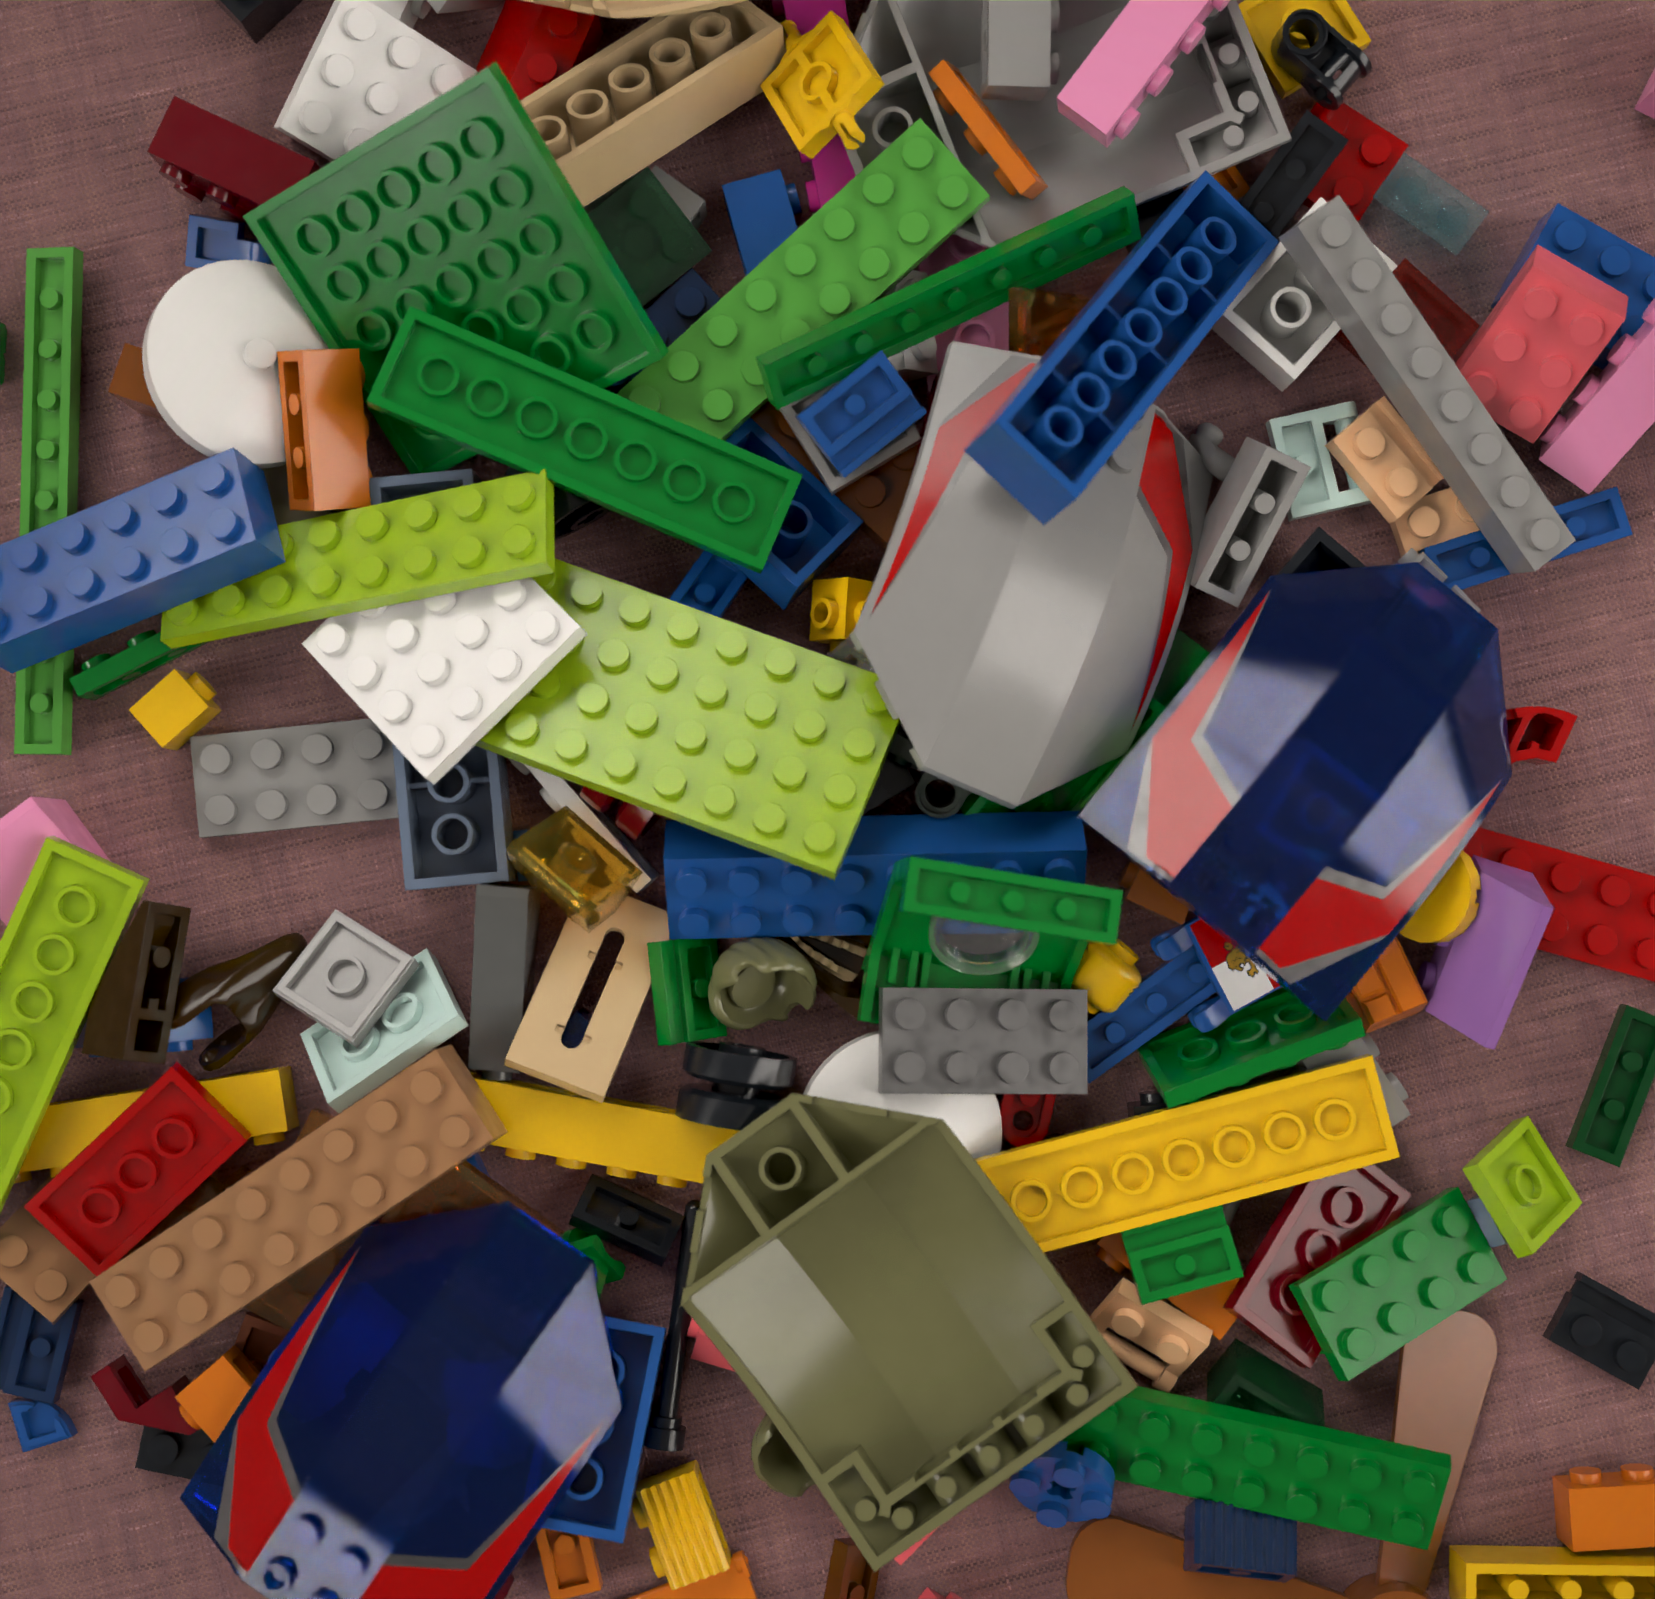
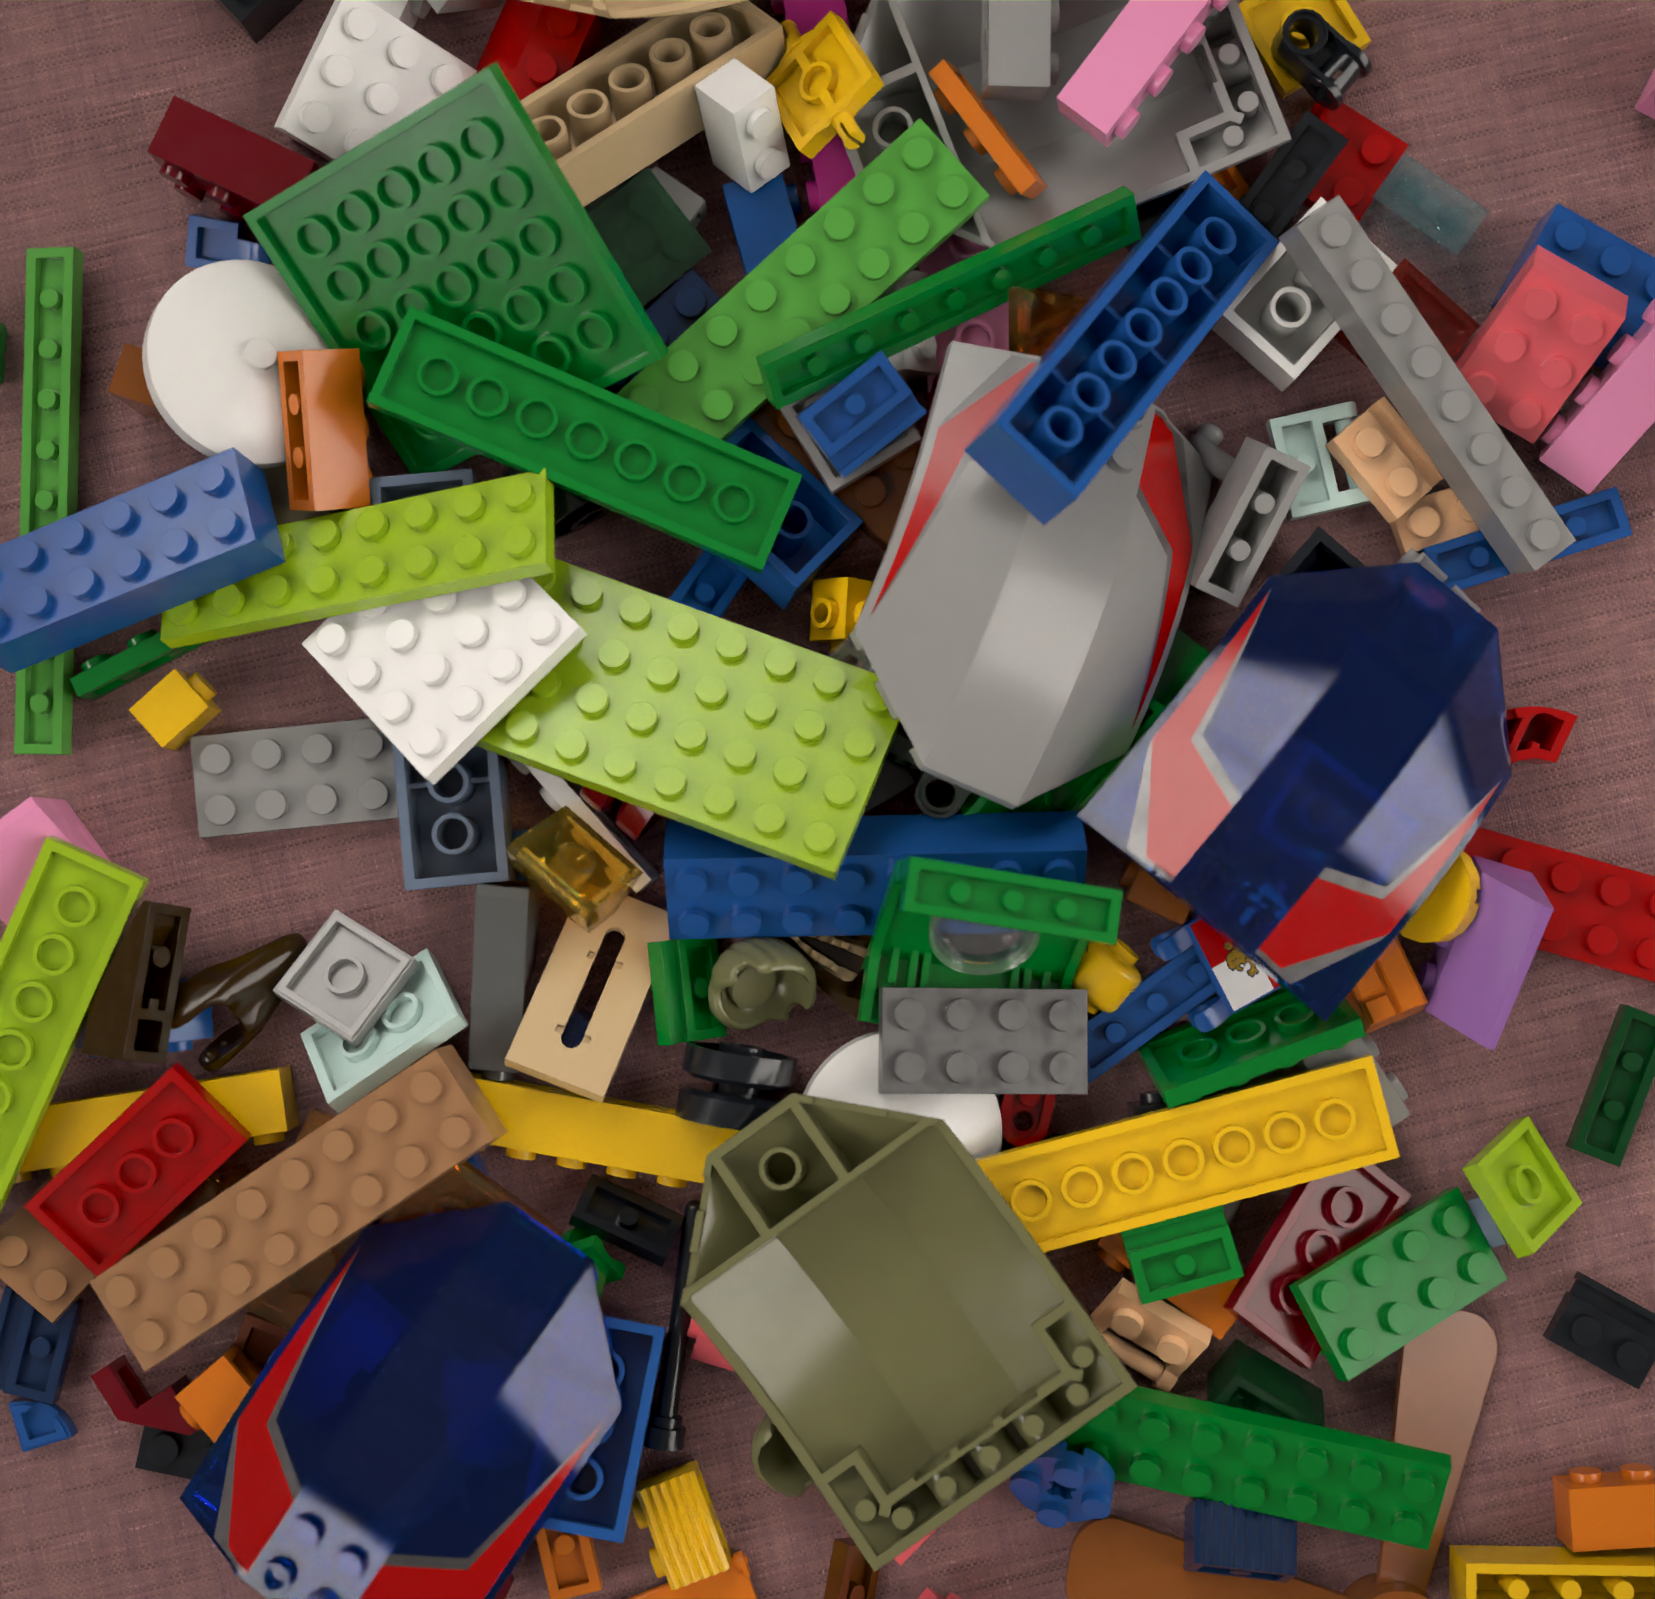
(742, 125): none -> white brick

